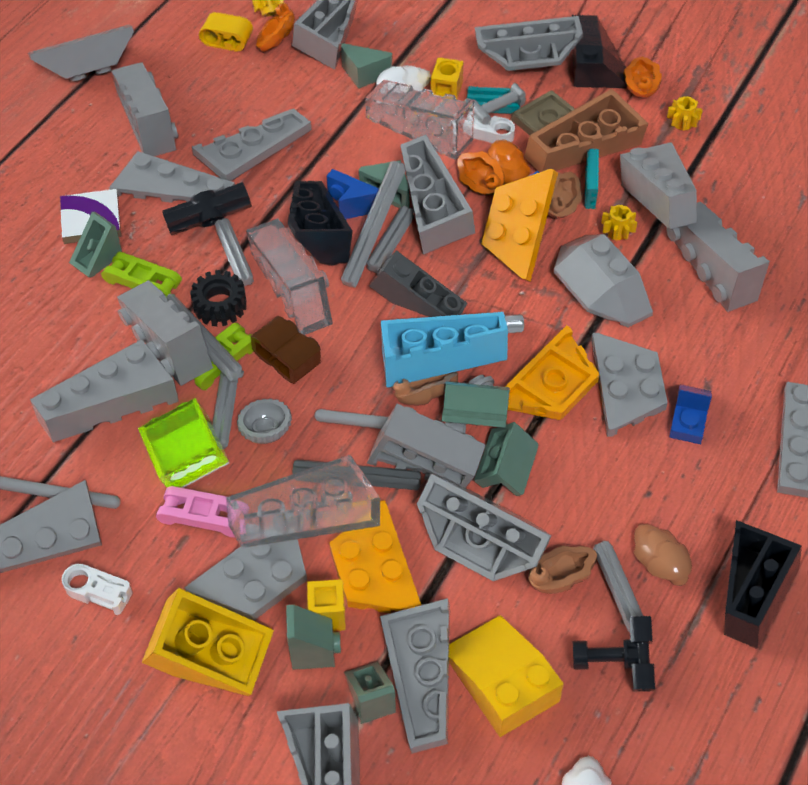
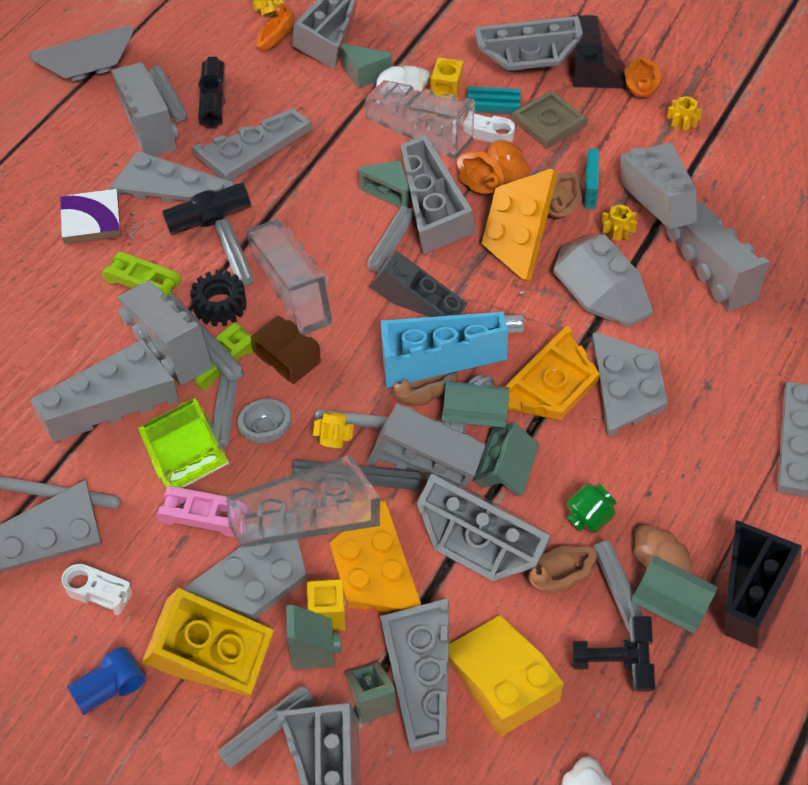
(96, 246): sand green slope -> none
(116, 675): none -> blue piece
(168, 94): none -> light grey axle
(211, 92): none -> black piece
(226, 31): yellow beam -> none
(263, 728): none -> light grey axle
(319, 223): black wedge -> none
(333, 429): none -> yellow gear
(353, 195): blue slope -> none
(373, 224): light grey axle -> none
(482, 111): light grey piece -> none
(591, 508): none -> green head
(600, 124): nougat wedge -> none
(674, 594): none -> sand green panel
(690, 414): blue slope -> none

